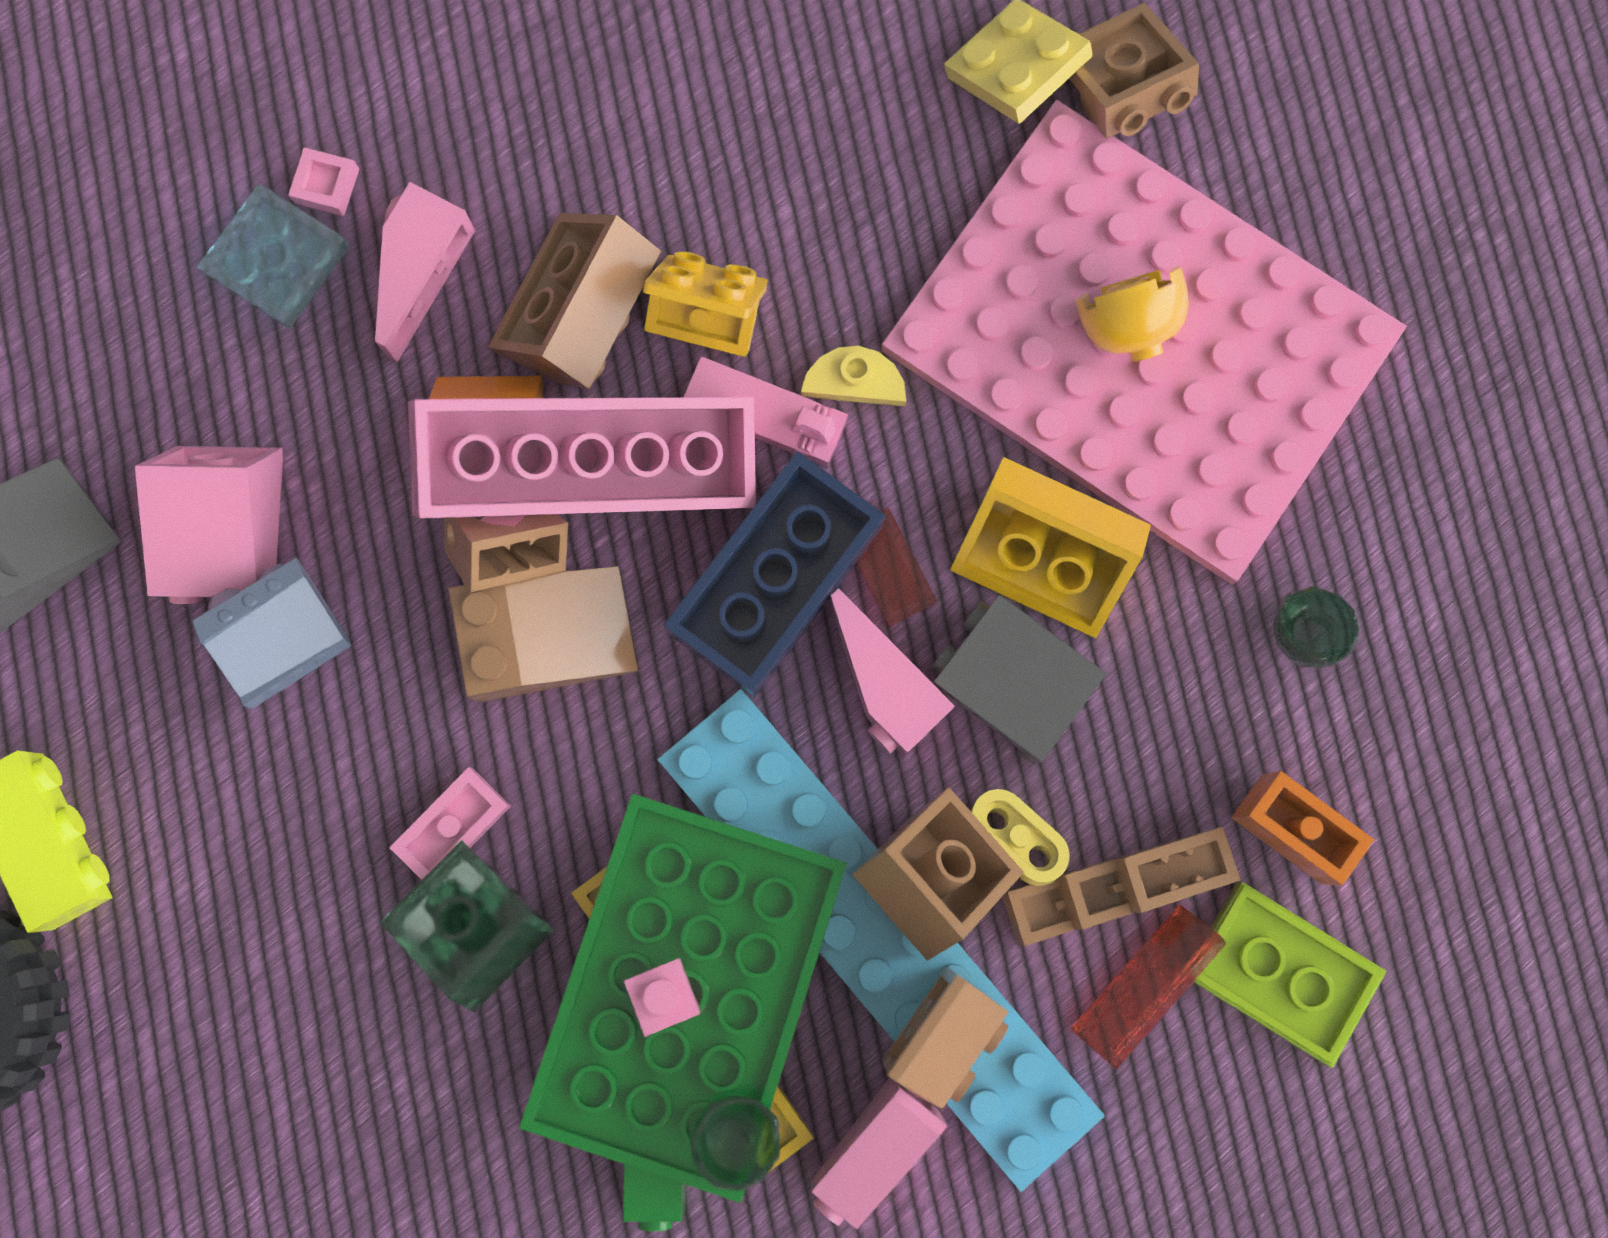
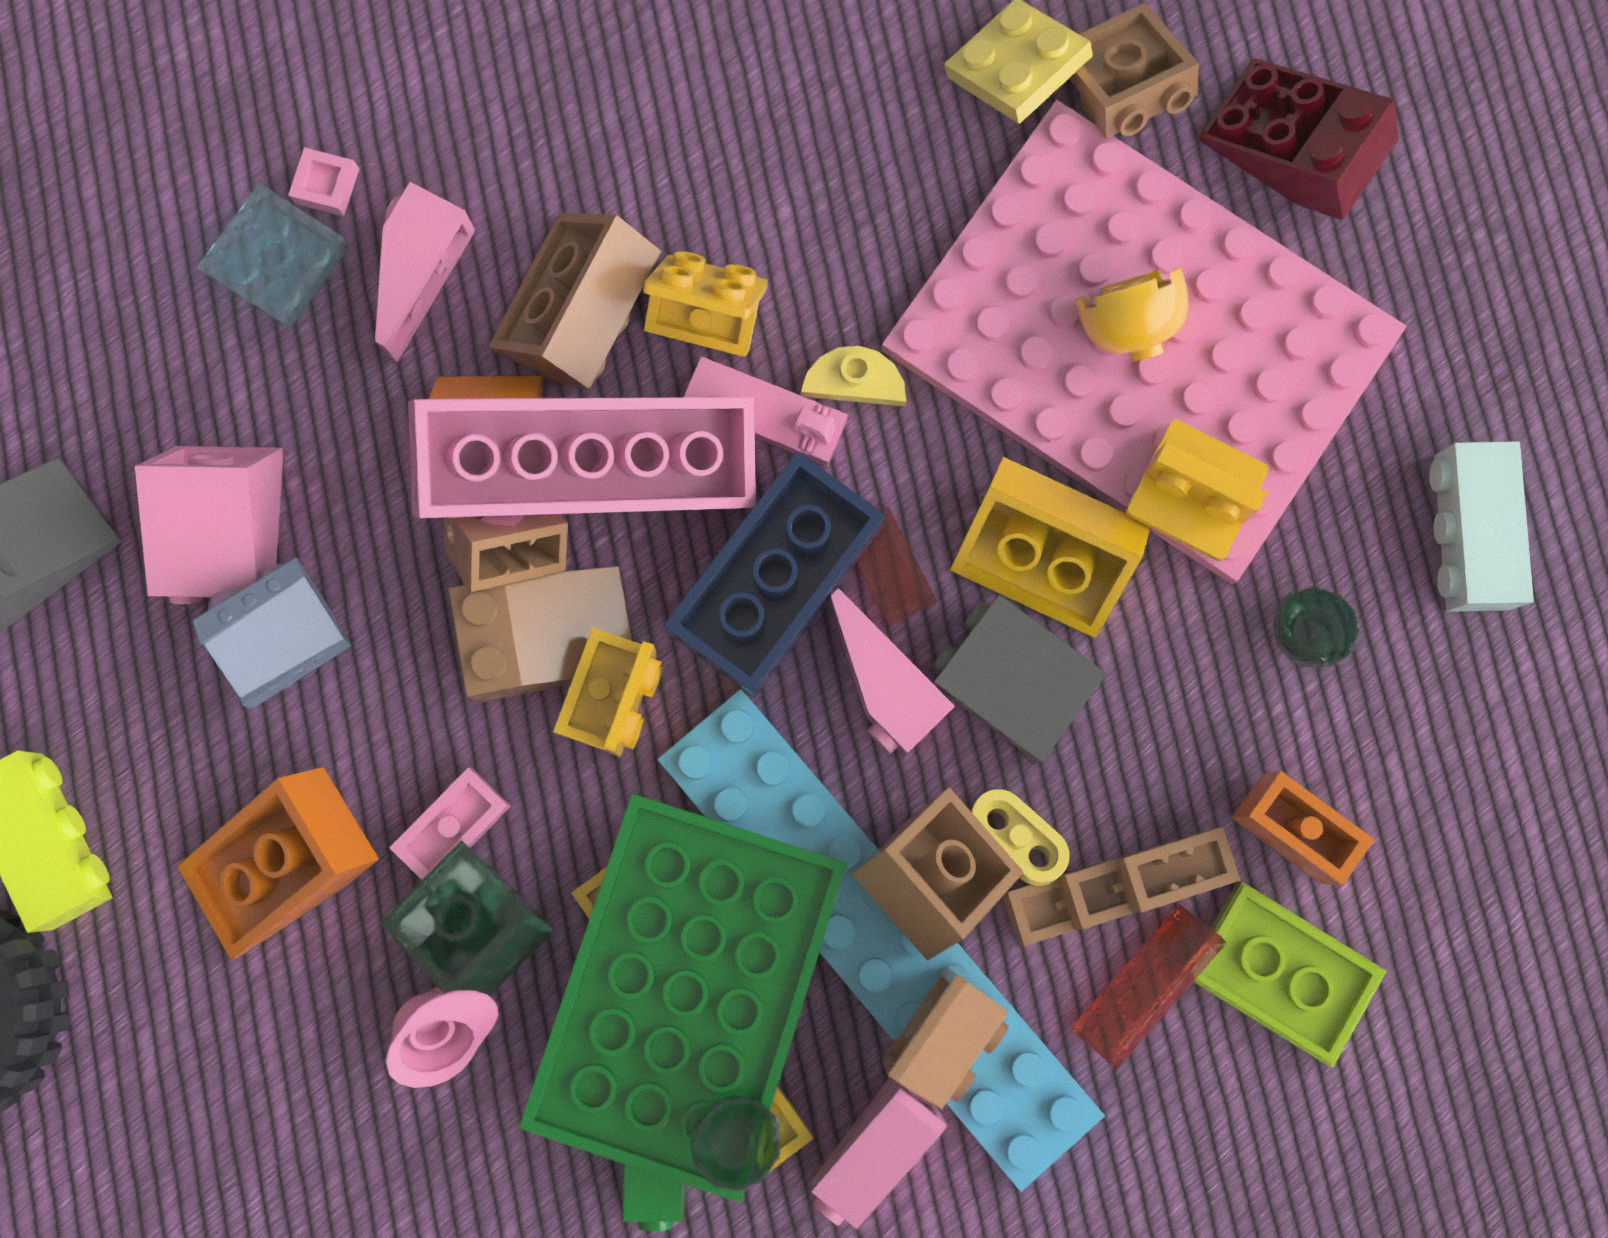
(277, 860): none -> orange slope
(438, 1035): none -> bright pink piece
(608, 692): none -> yellow bracket
(662, 997): bright pink plate -> none
(1198, 490): none -> yellow bracket
(1304, 135): none -> dark red slope
(1482, 527): none -> light aqua brick

